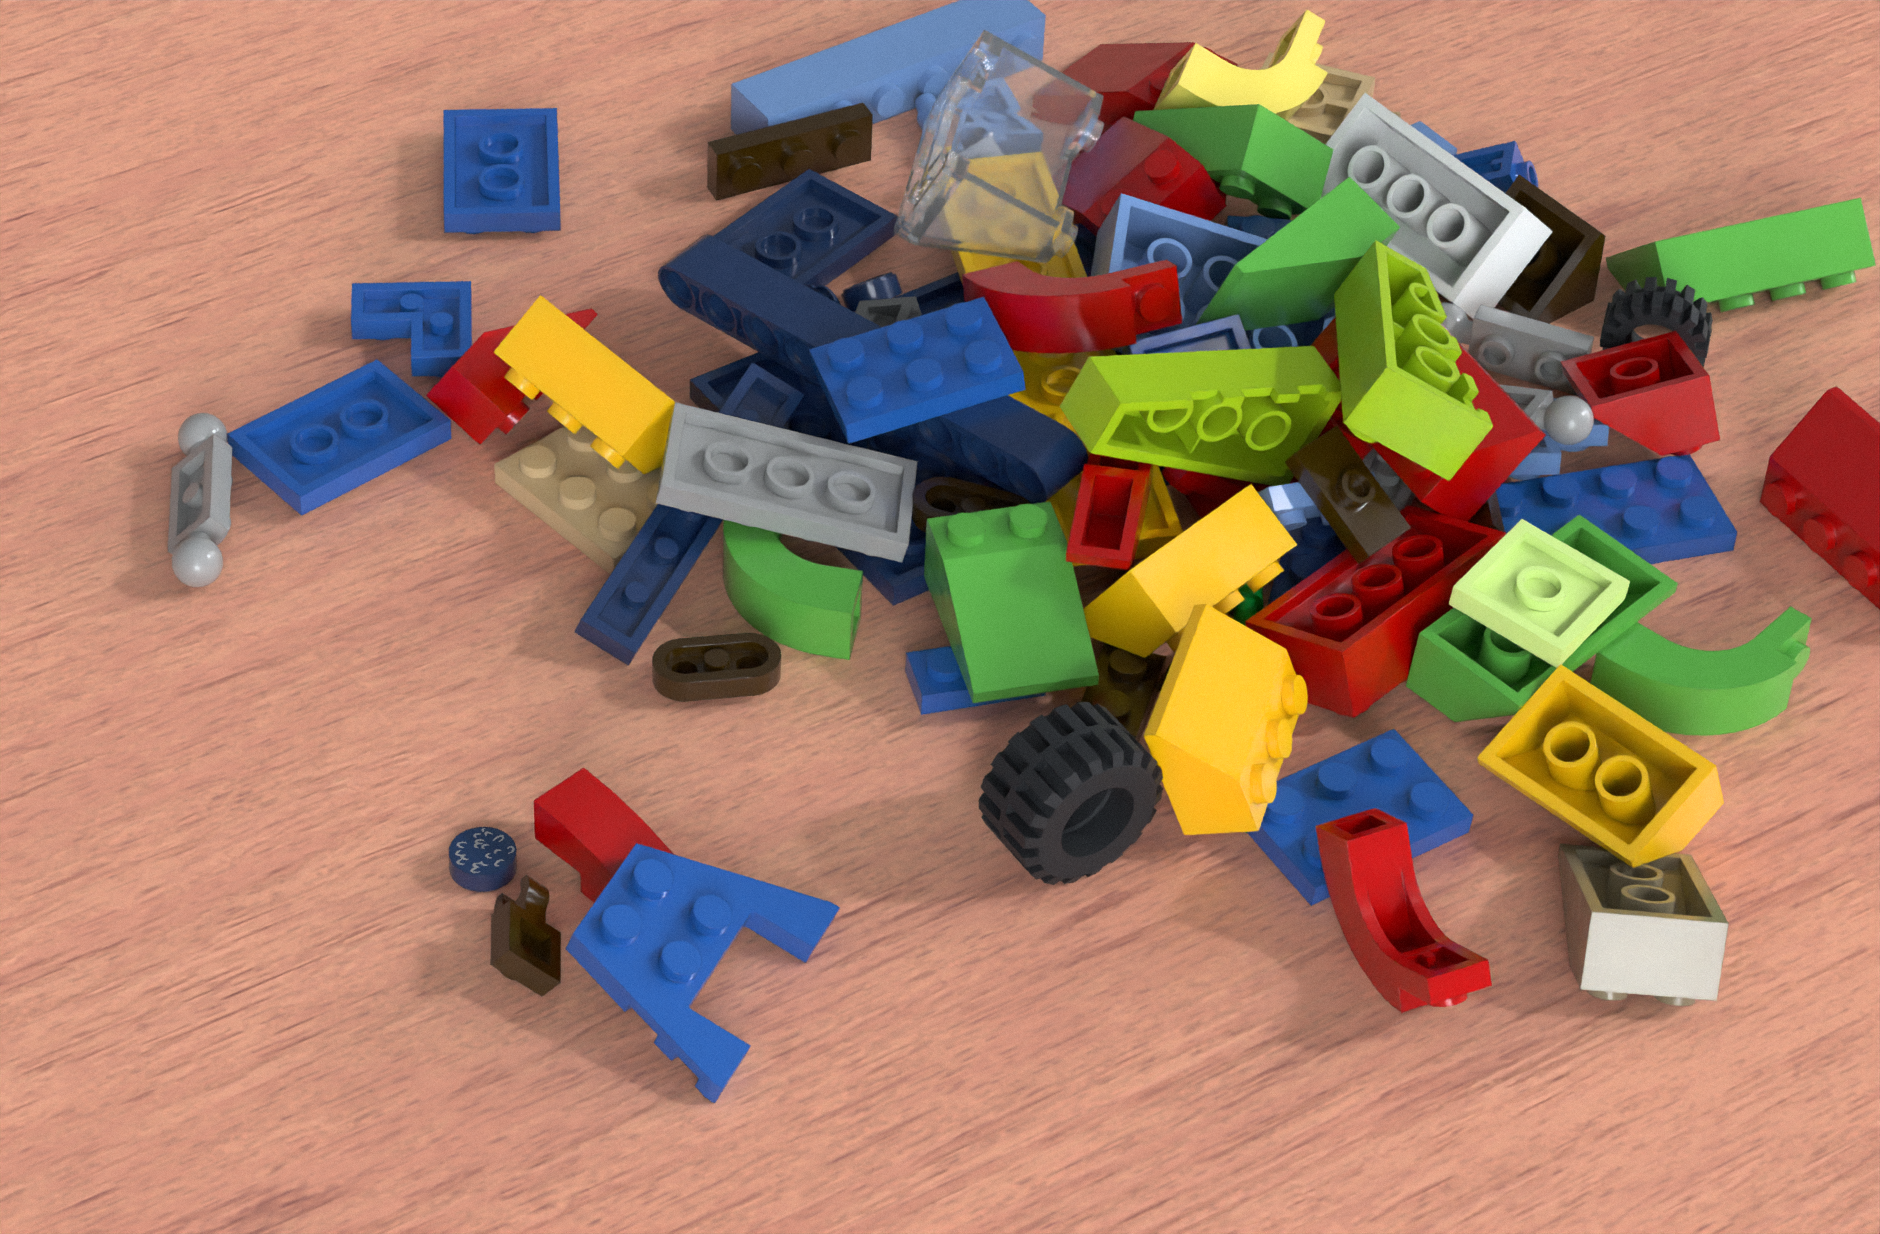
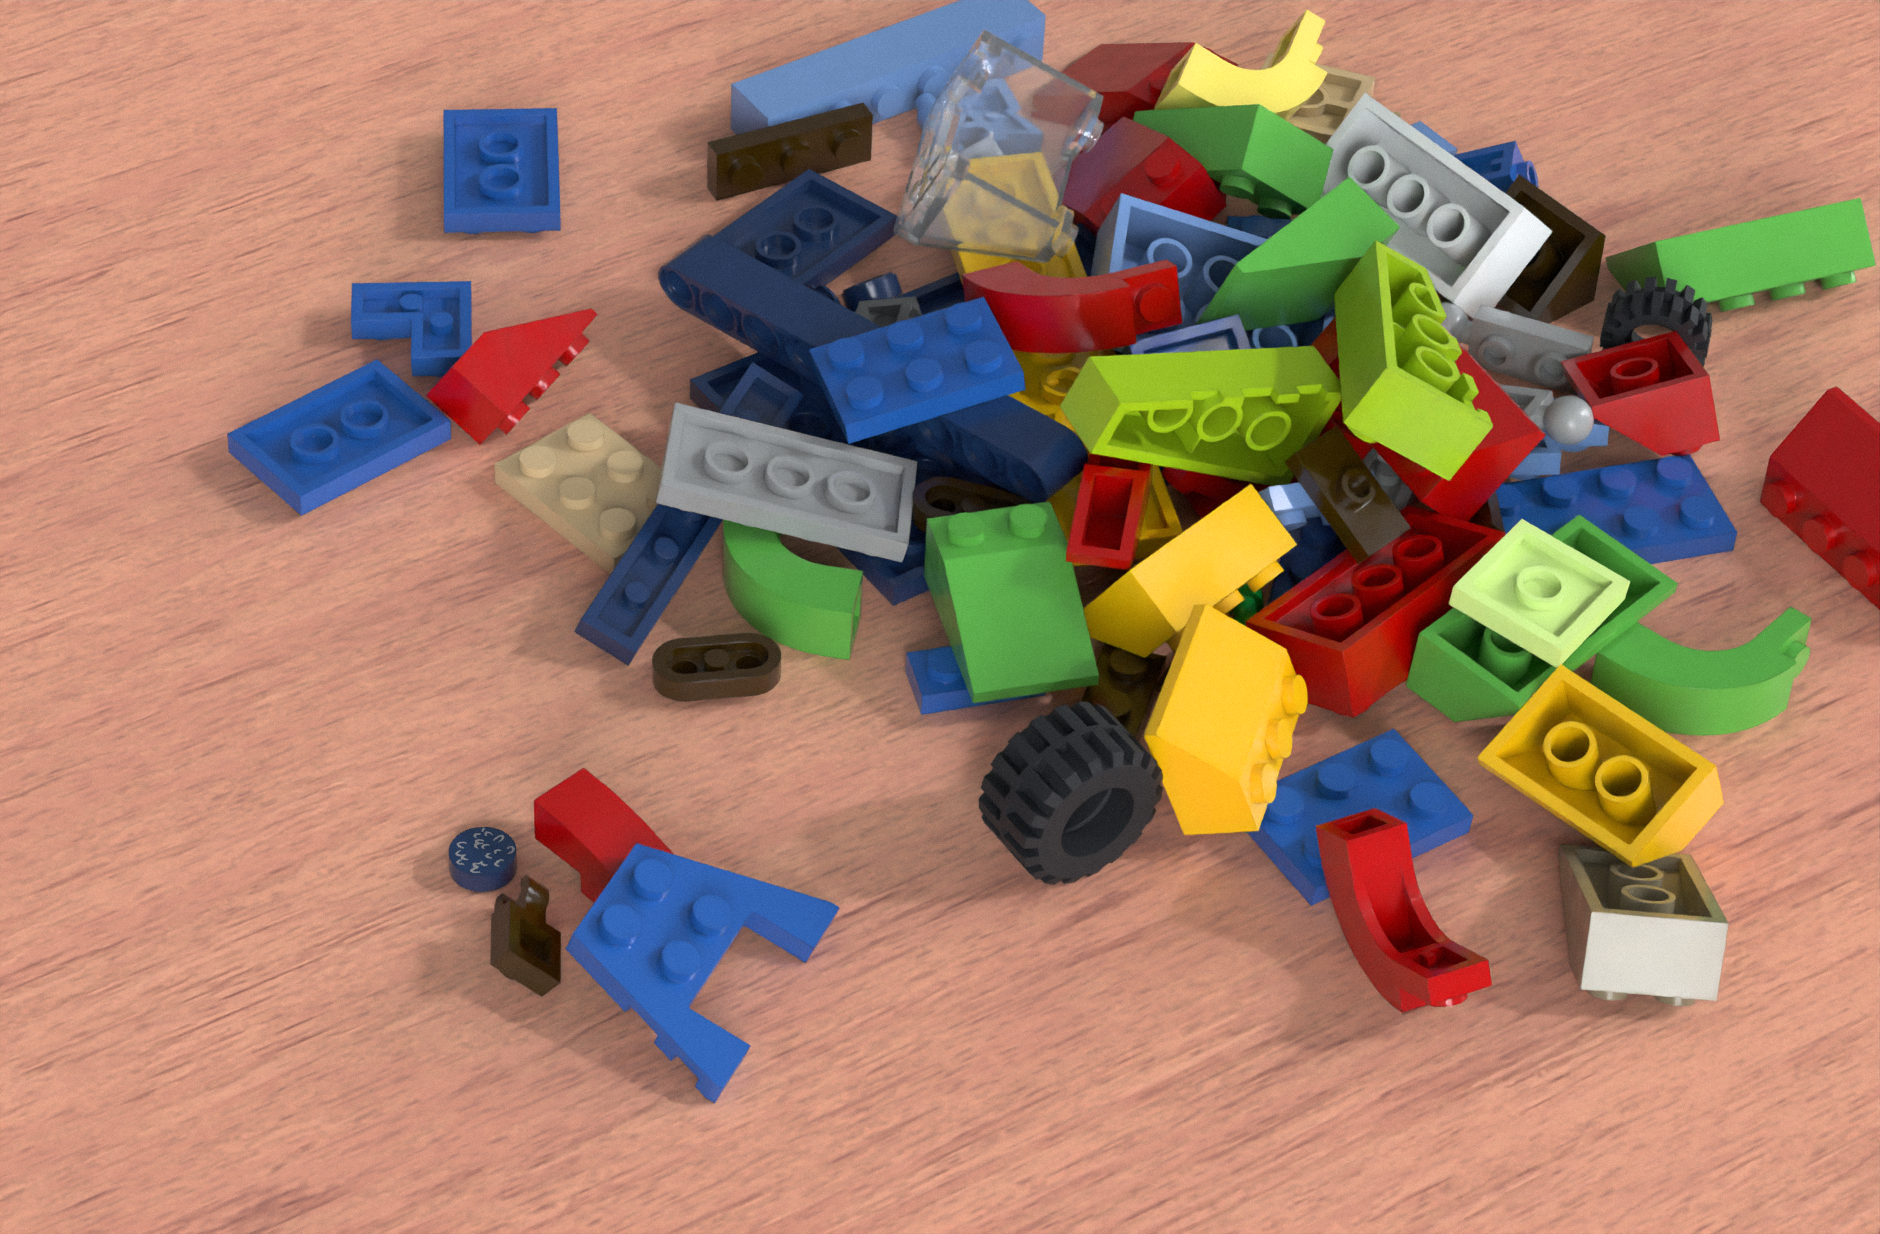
(200, 500): light grey plate -> none
(588, 387): yellow slope -> none

